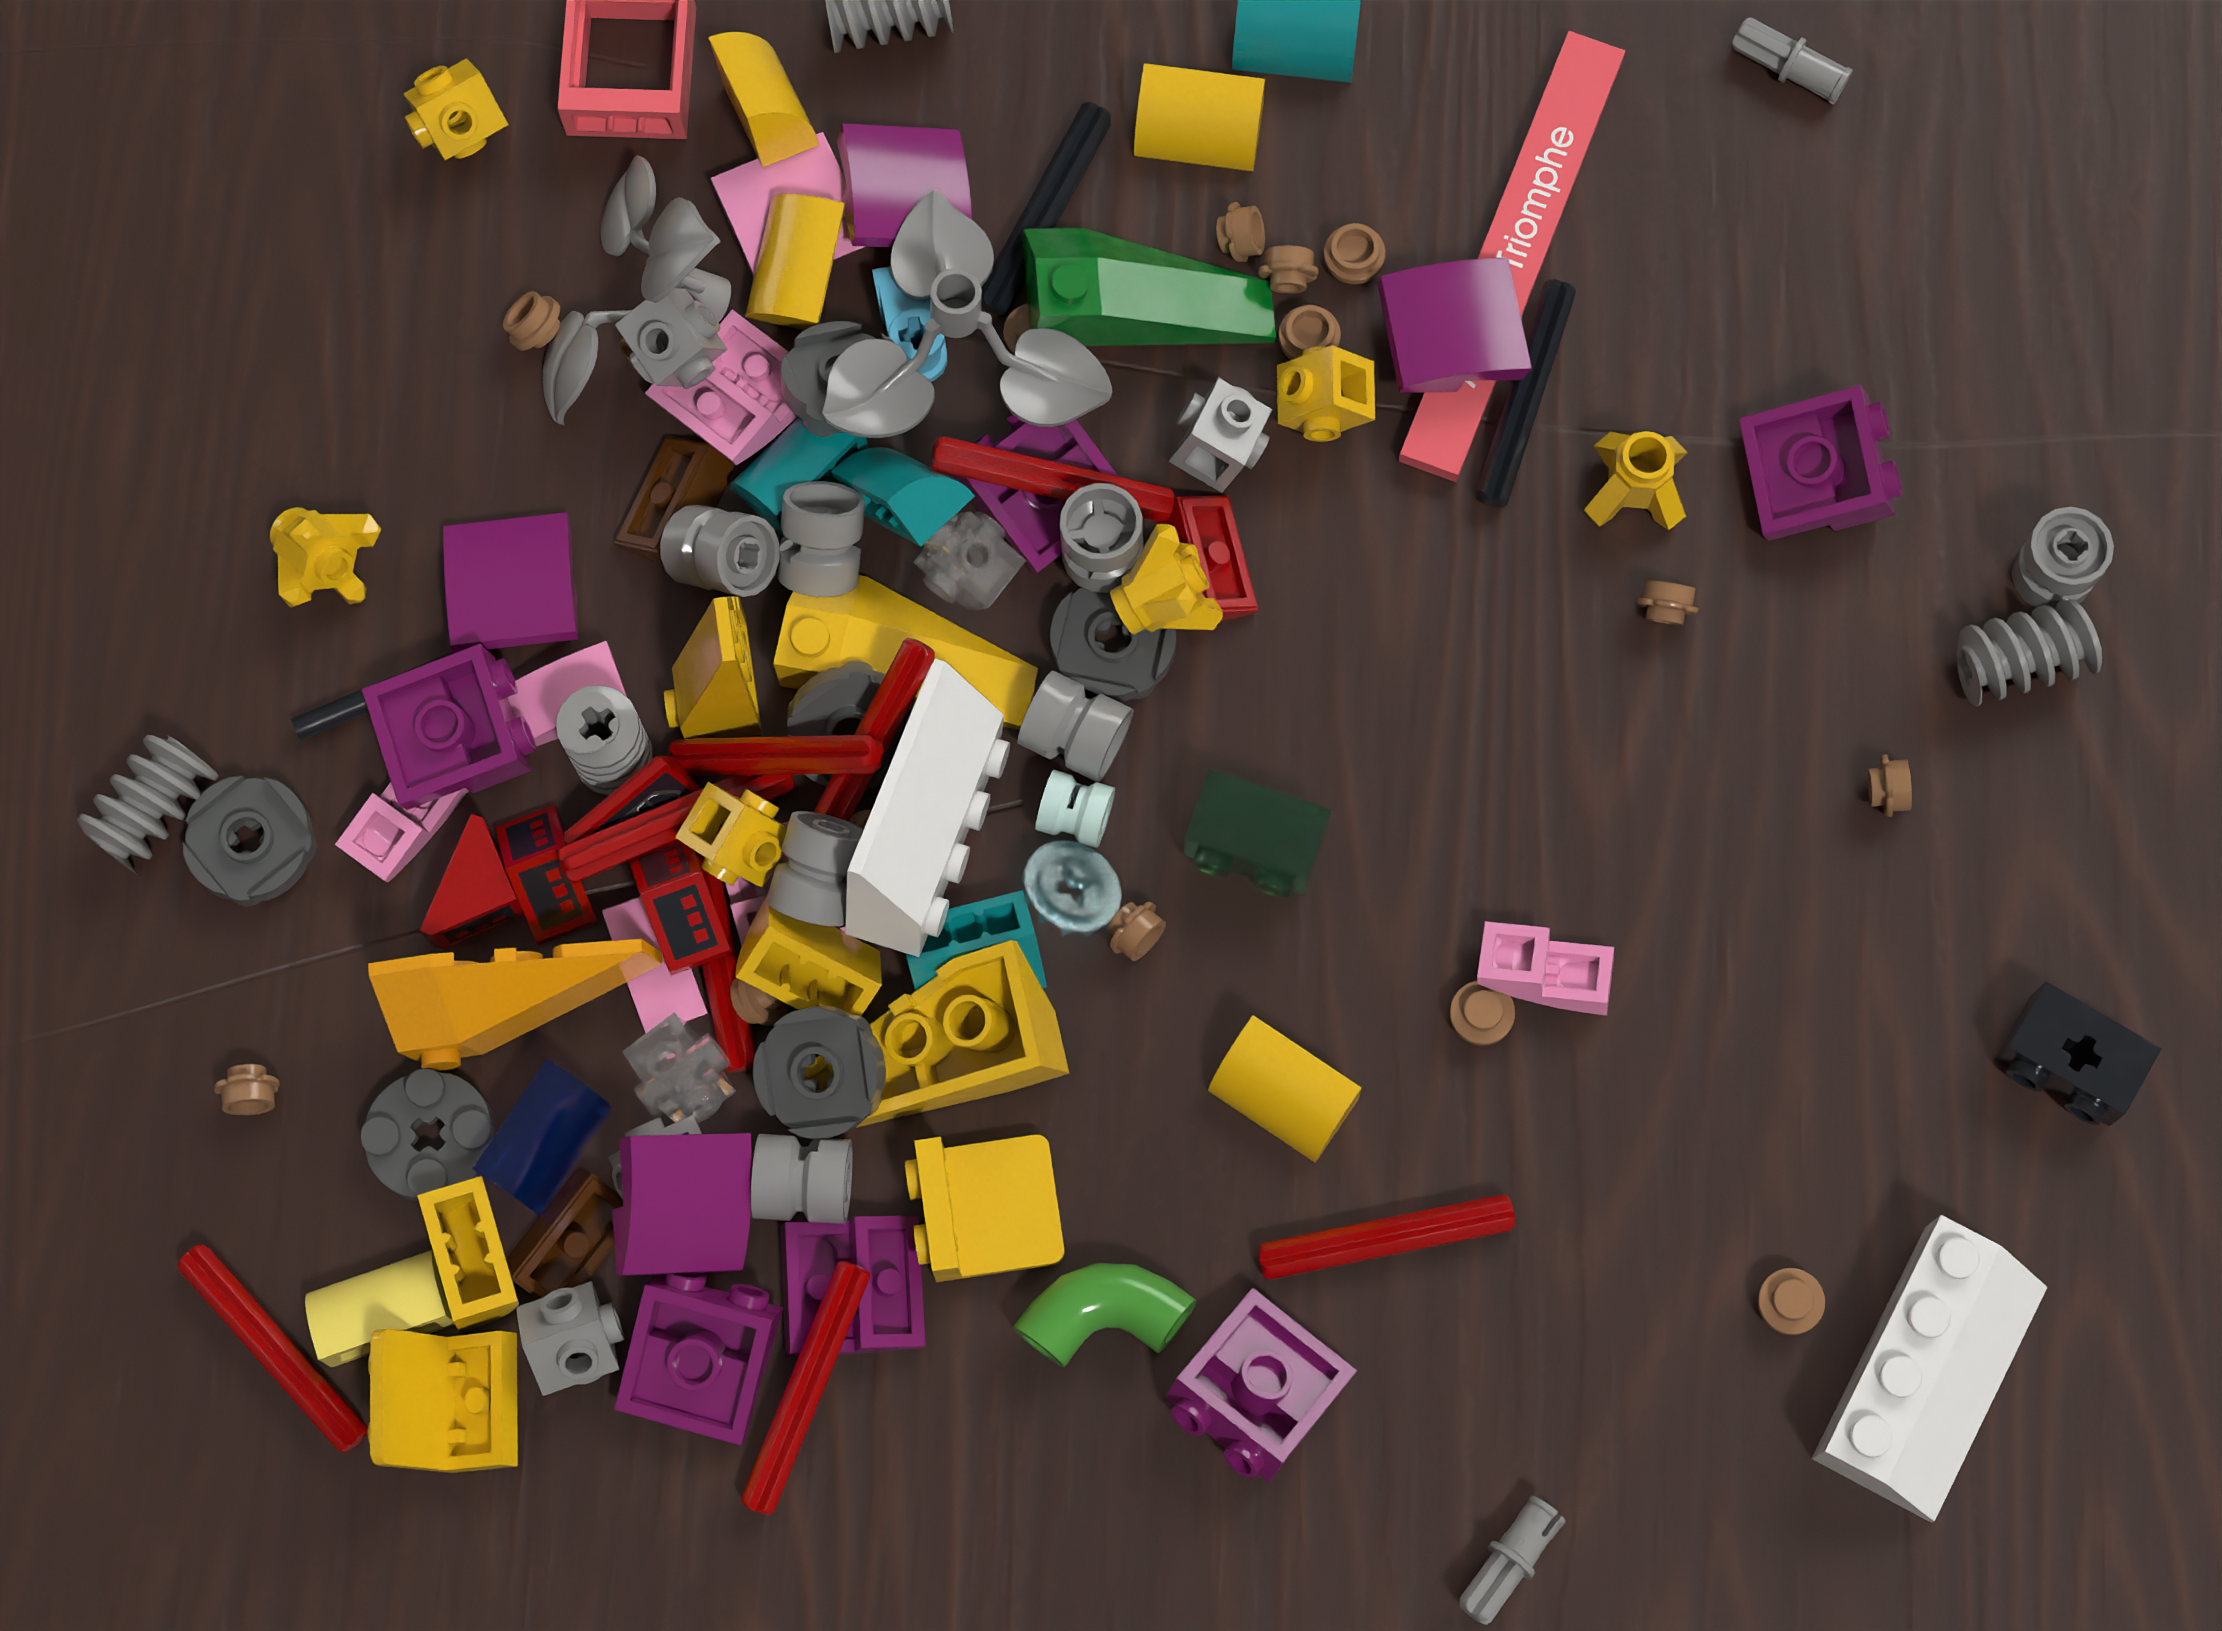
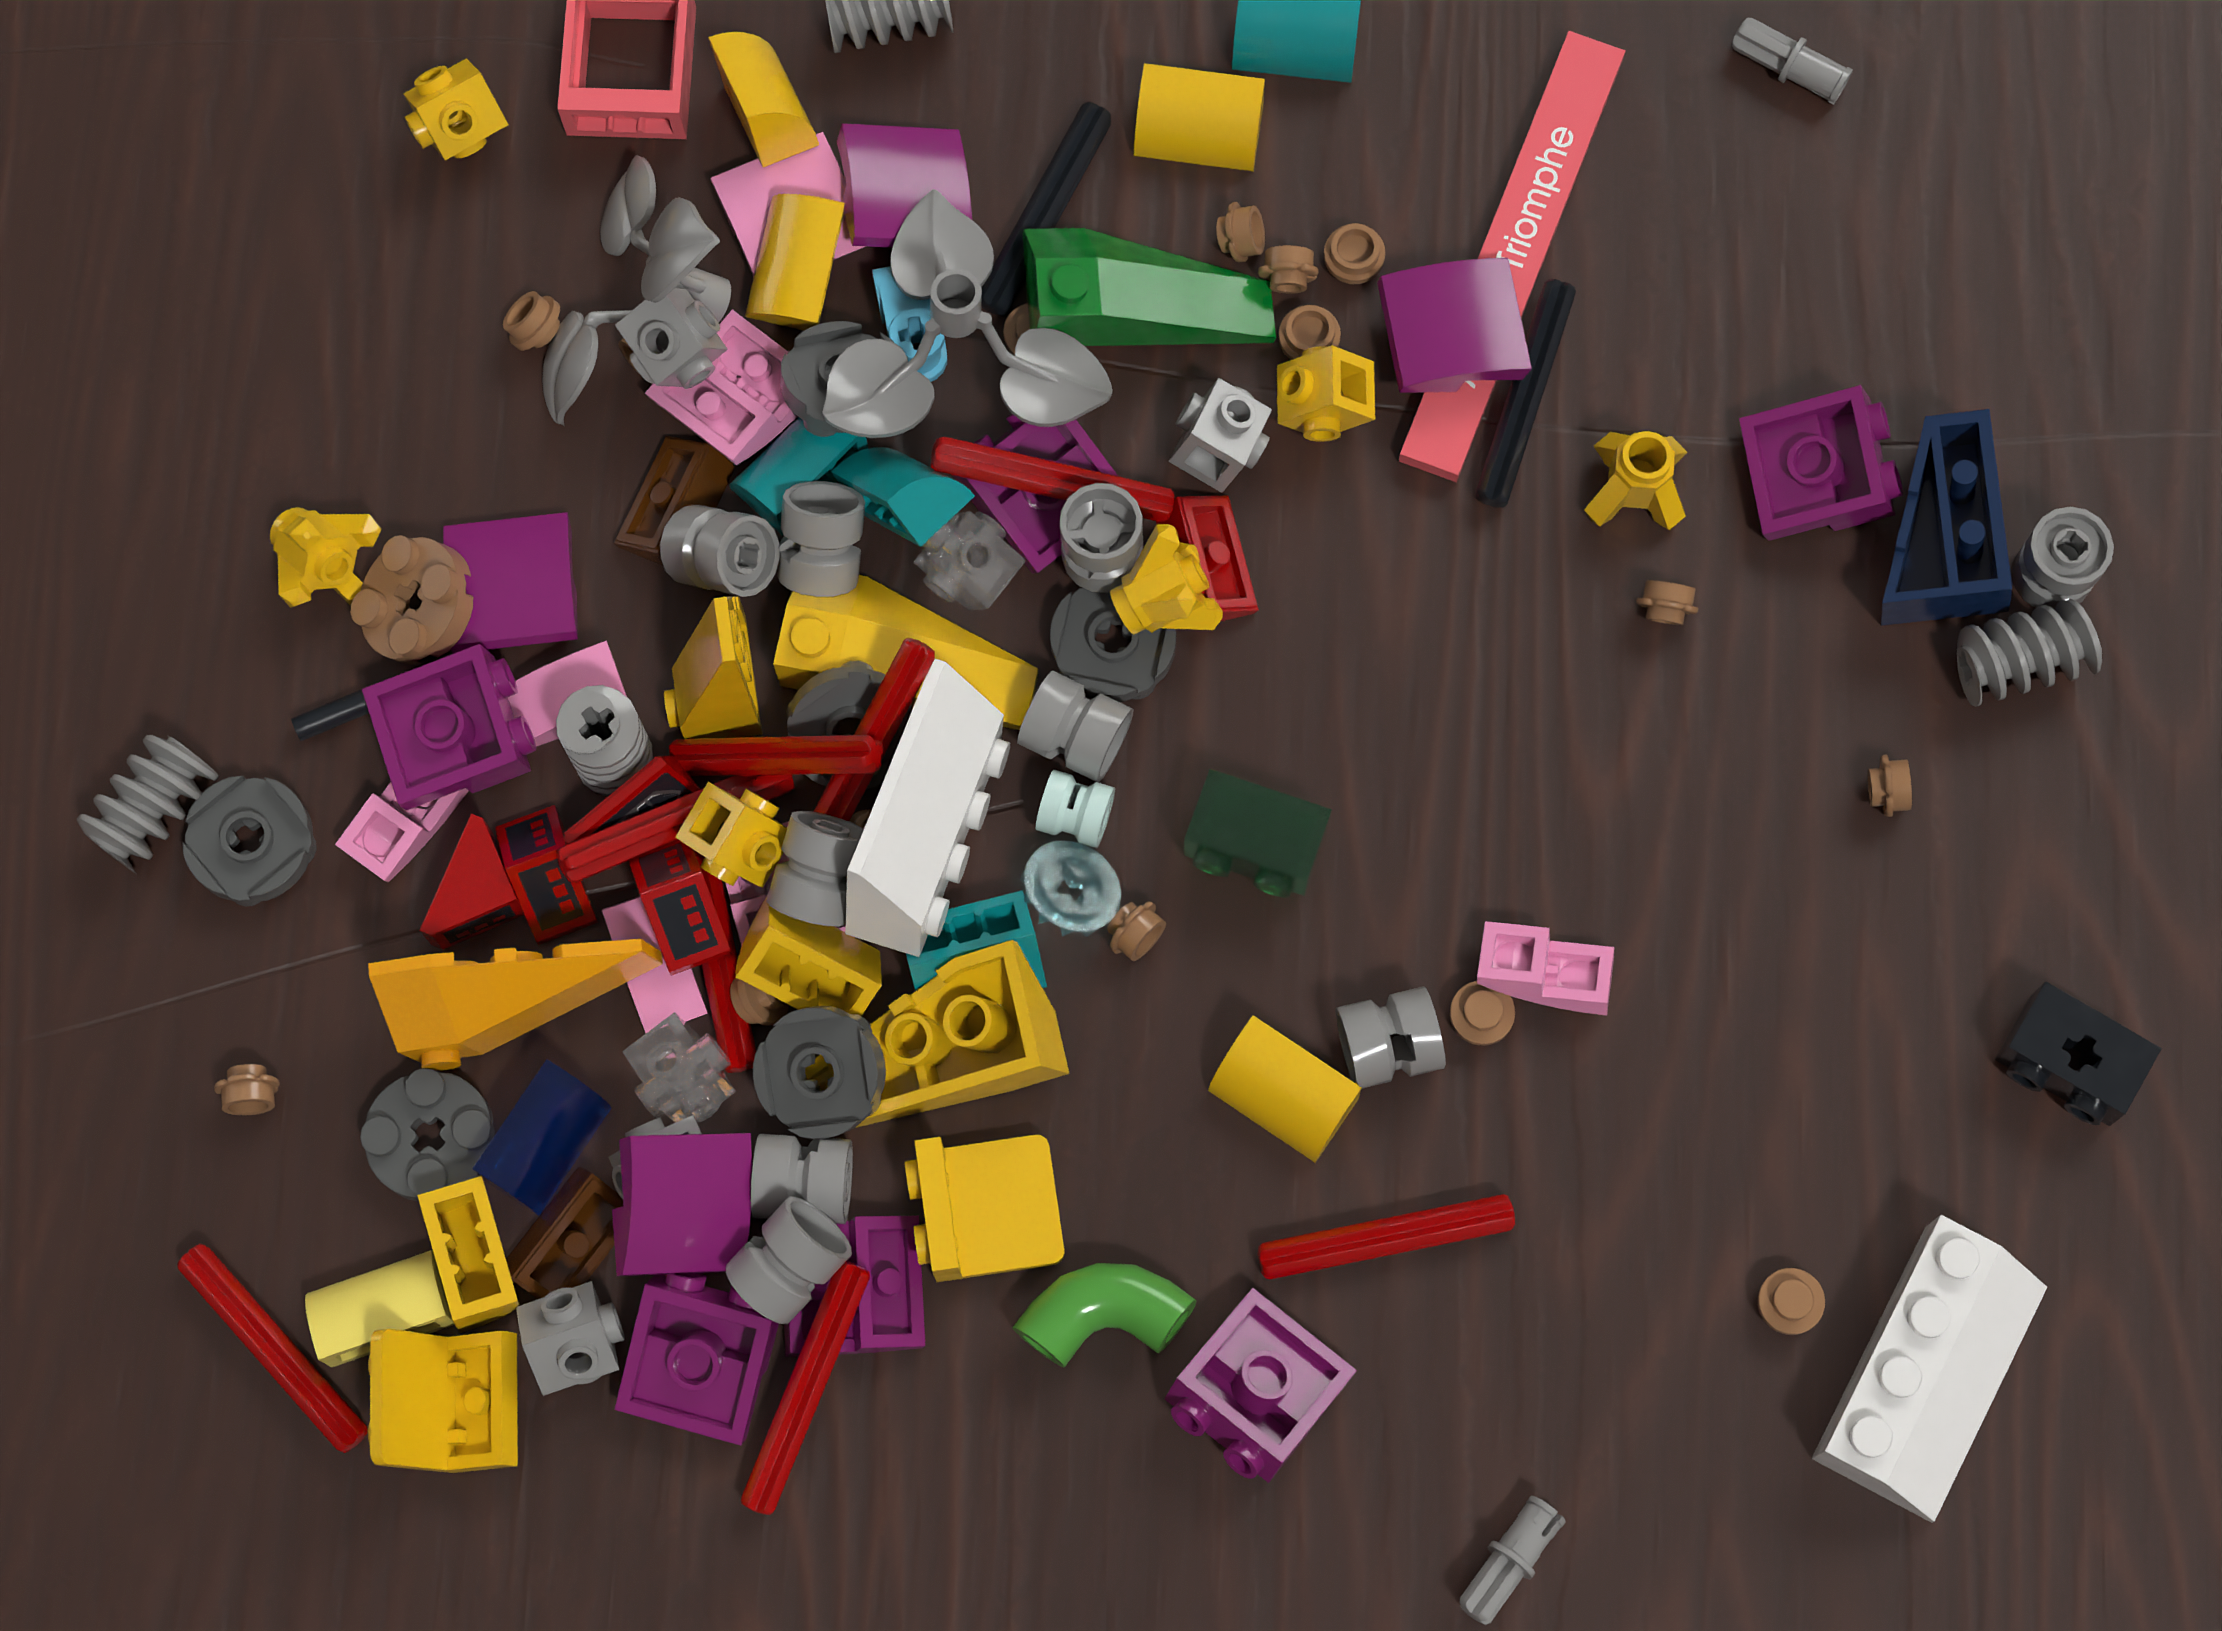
(386, 594): none -> medium nougat plate
(781, 1267): none -> light grey wheel
(1367, 1043): none -> light grey wheel
(1952, 528): none -> dark blue wedge

